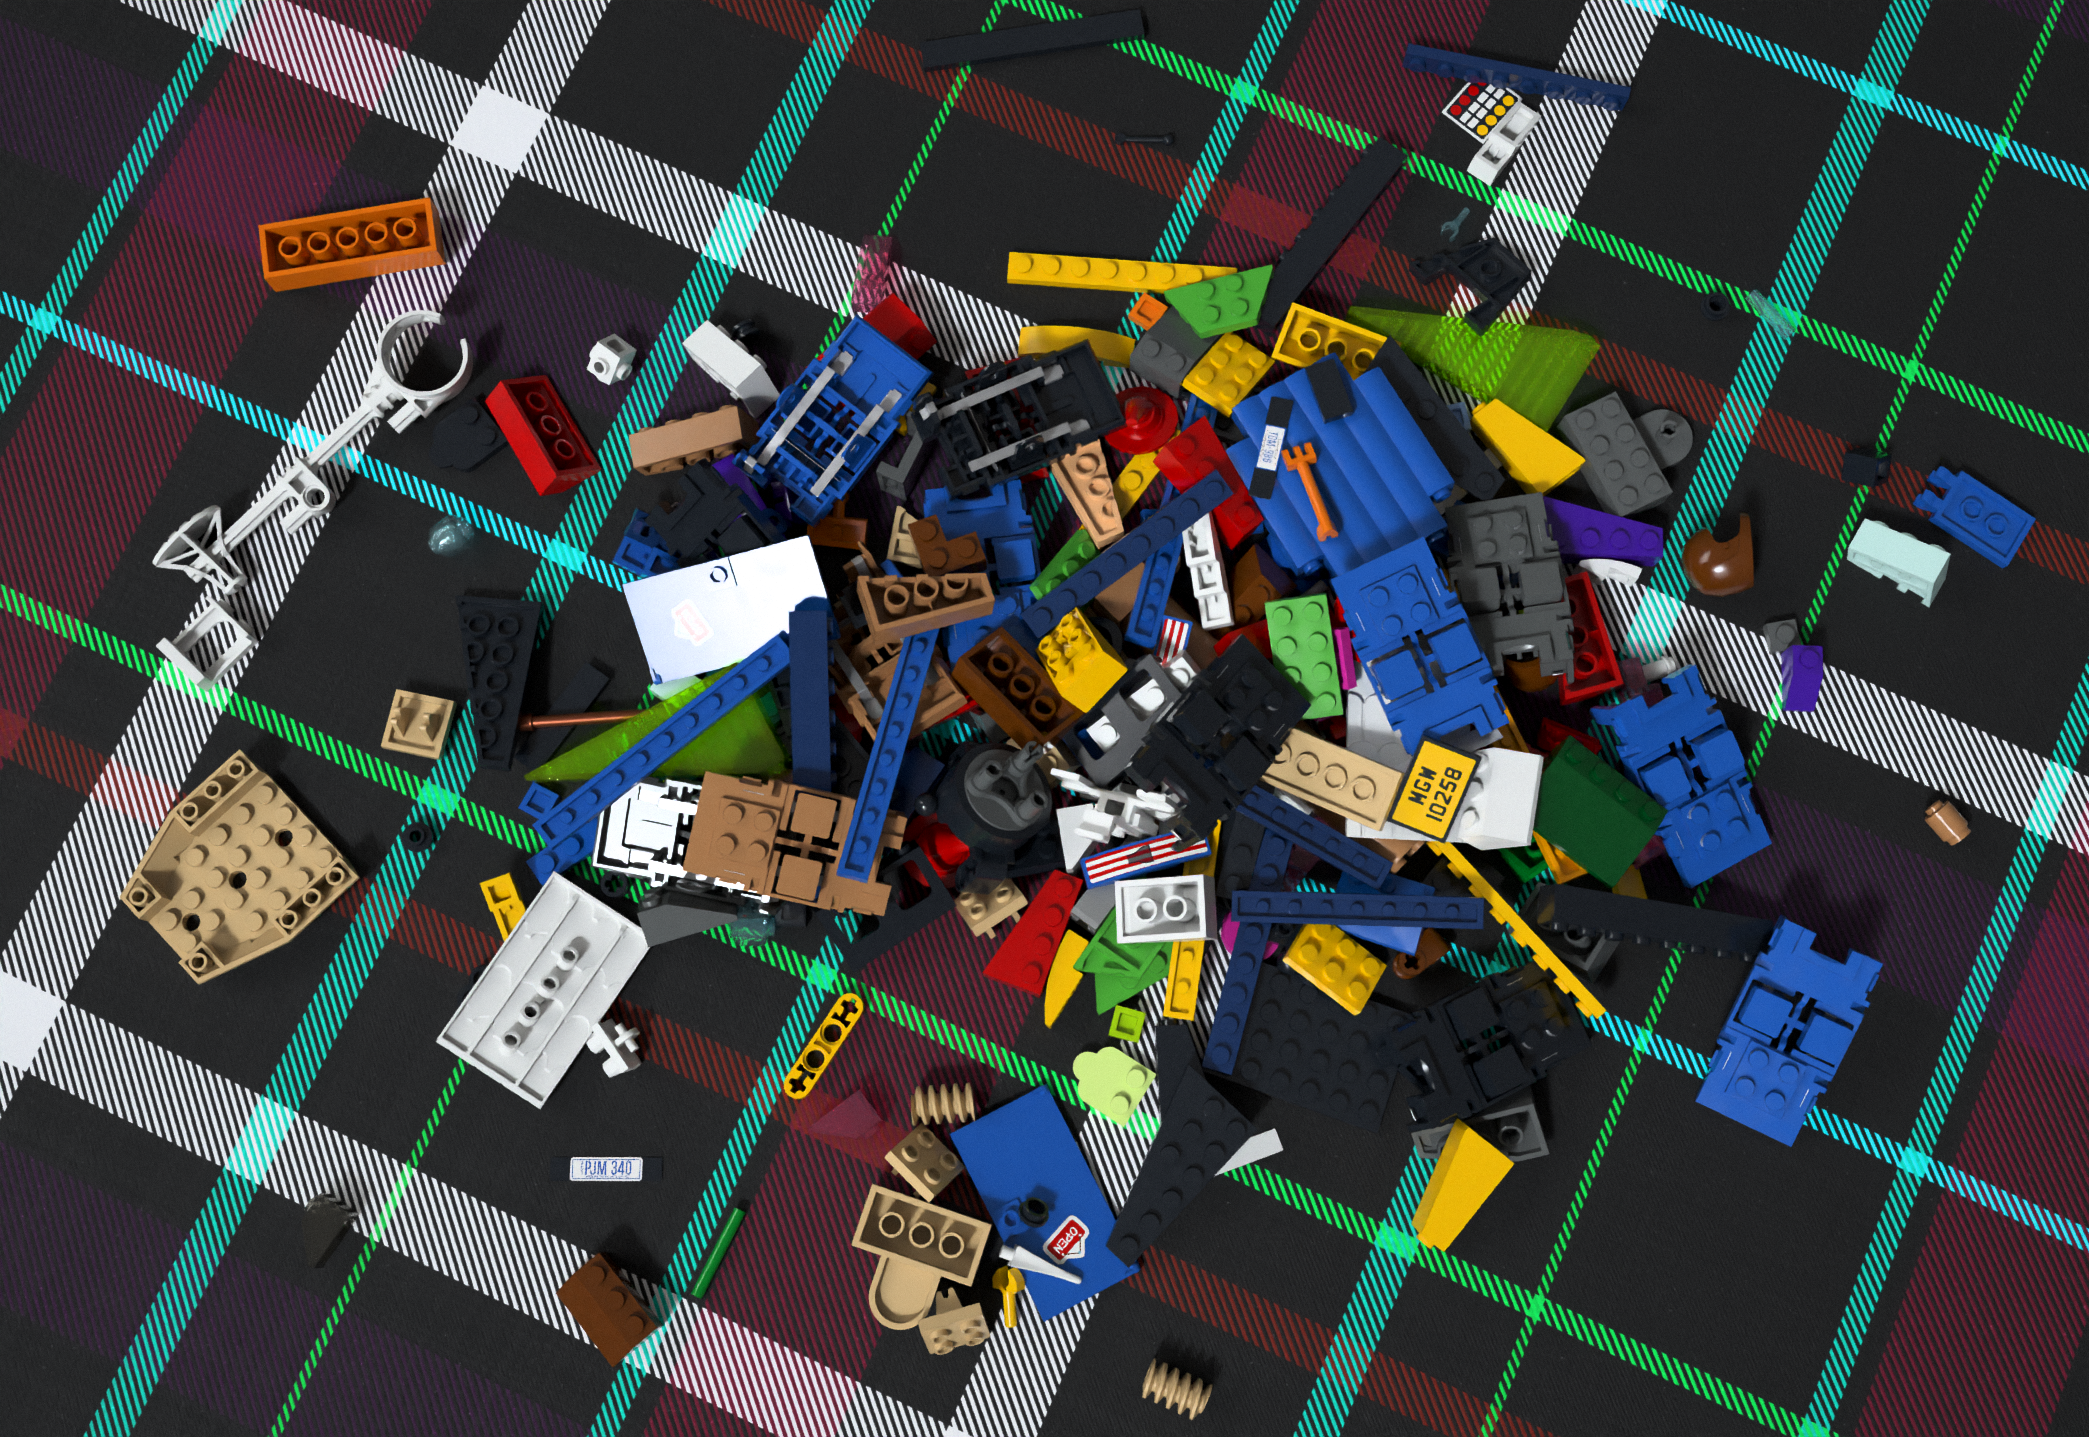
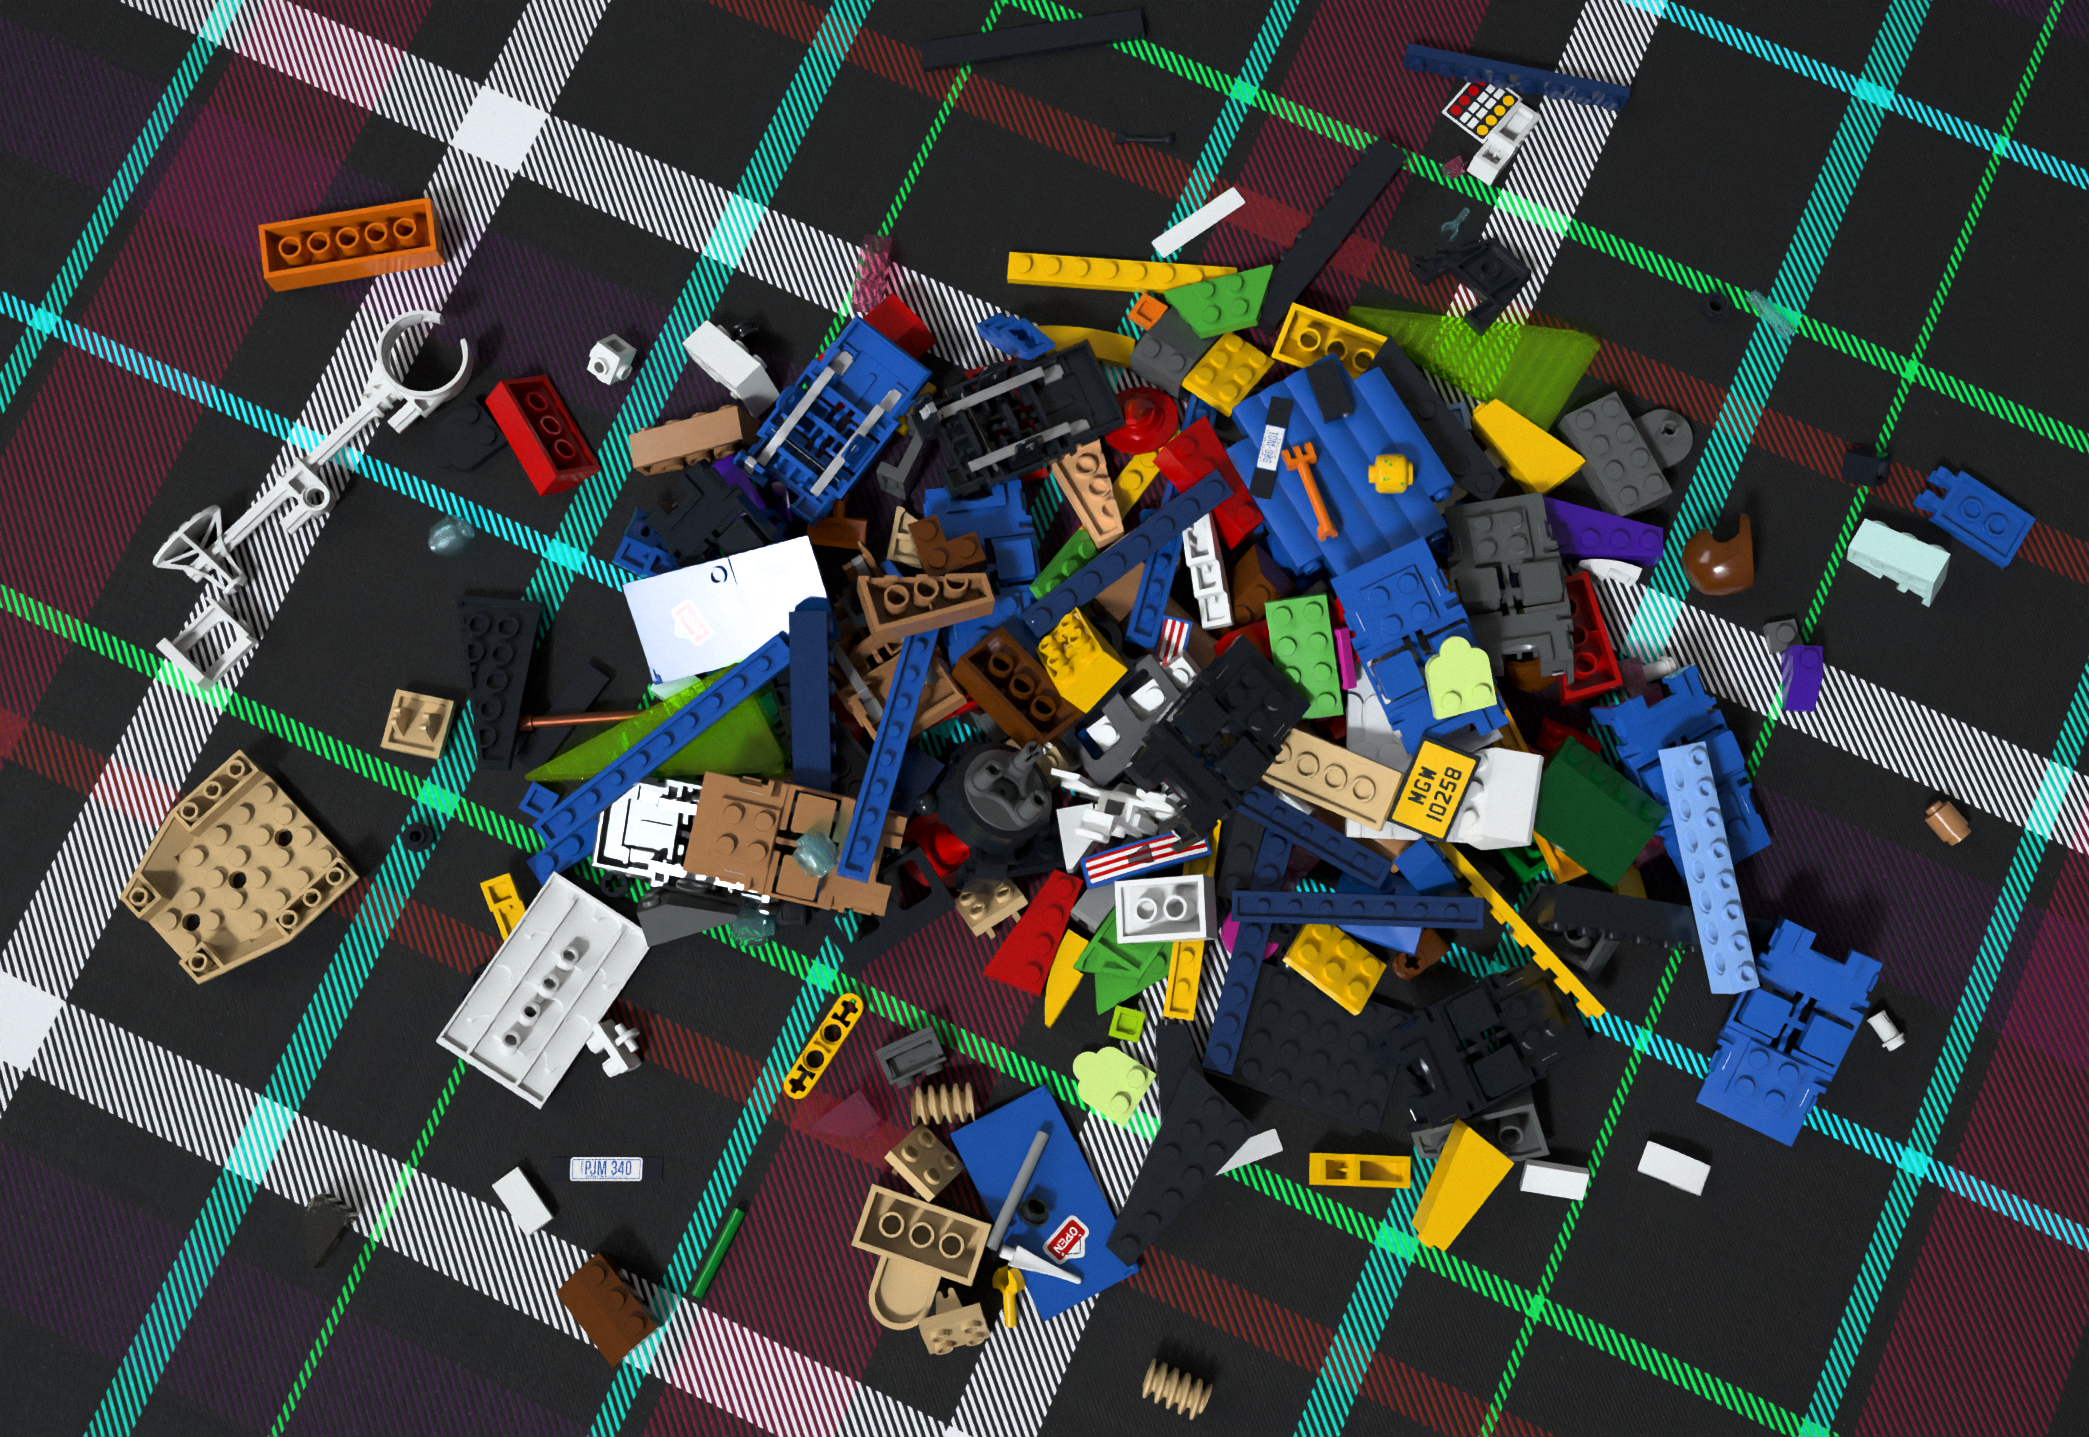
(523, 1201): none -> white tile
(816, 854): none -> clear light blue head
(911, 1057): none -> dark grey hinge
(1014, 336): none -> blue slope
(1017, 1190): none -> light grey bar
(1198, 222): none -> white sticker
(1359, 1170): none -> yellow slope
(1391, 473): none -> yellow head
(1427, 868): none -> blue slope
(1454, 168): none -> clear pink plate
(1459, 679): none -> yellowish green plate
(1554, 1179): none -> white tile
(1674, 1168): none -> white slope
(1708, 868): none -> light blue brick
(1886, 1031): none -> white pin

